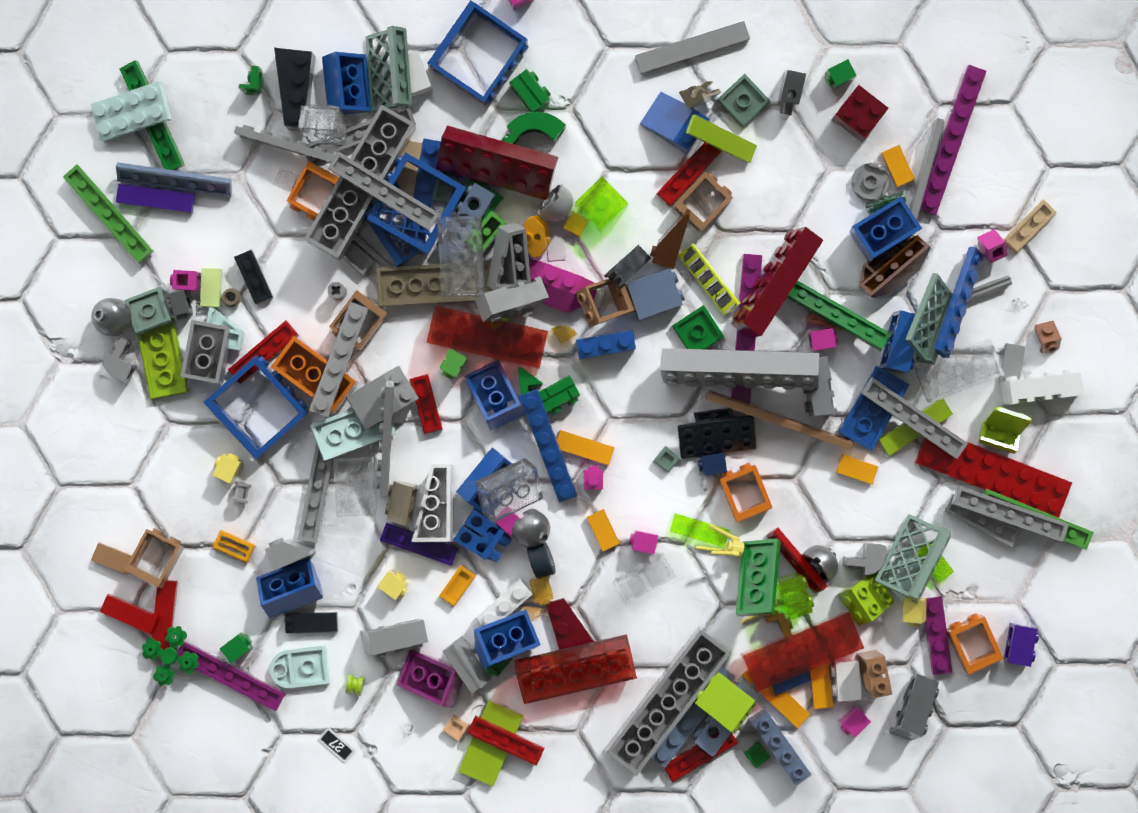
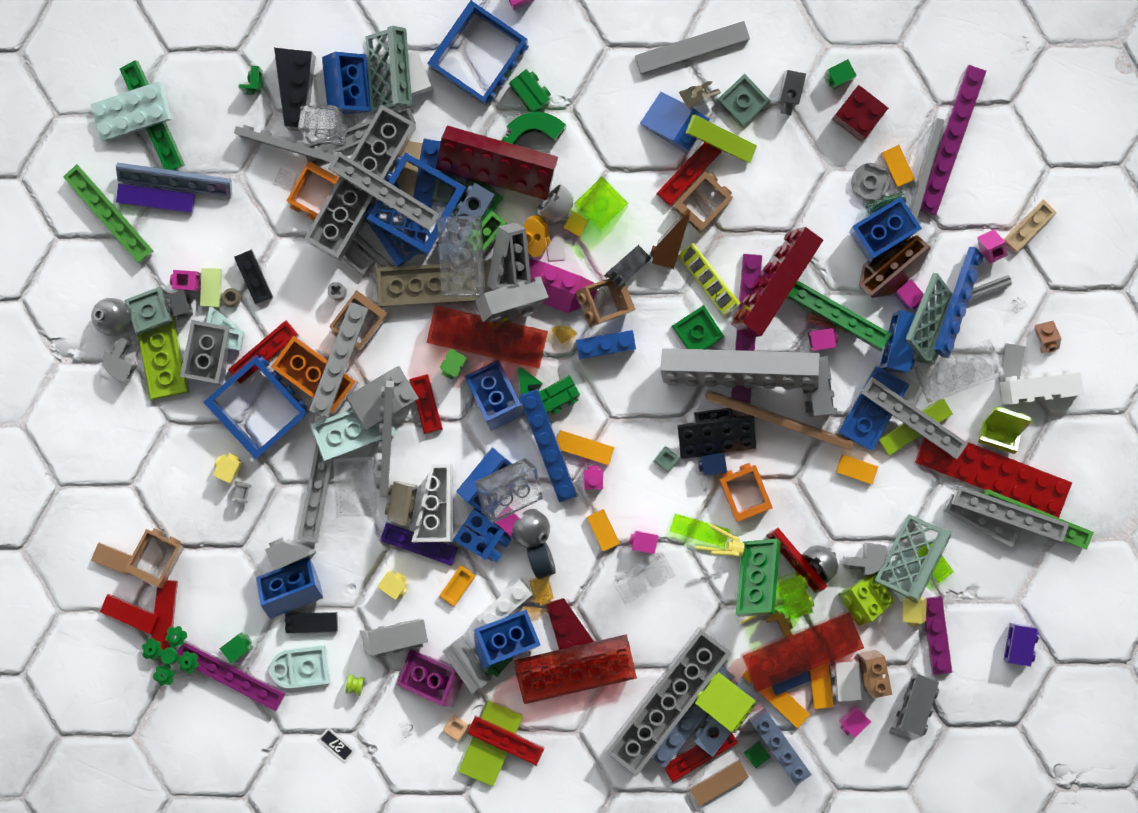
(249, 552): light orange tile -> none
(655, 294): sand blue brick -> none
(719, 782): none -> medium nougat tile
(909, 295): none -> dark pink brick
(981, 661): orange window -> none

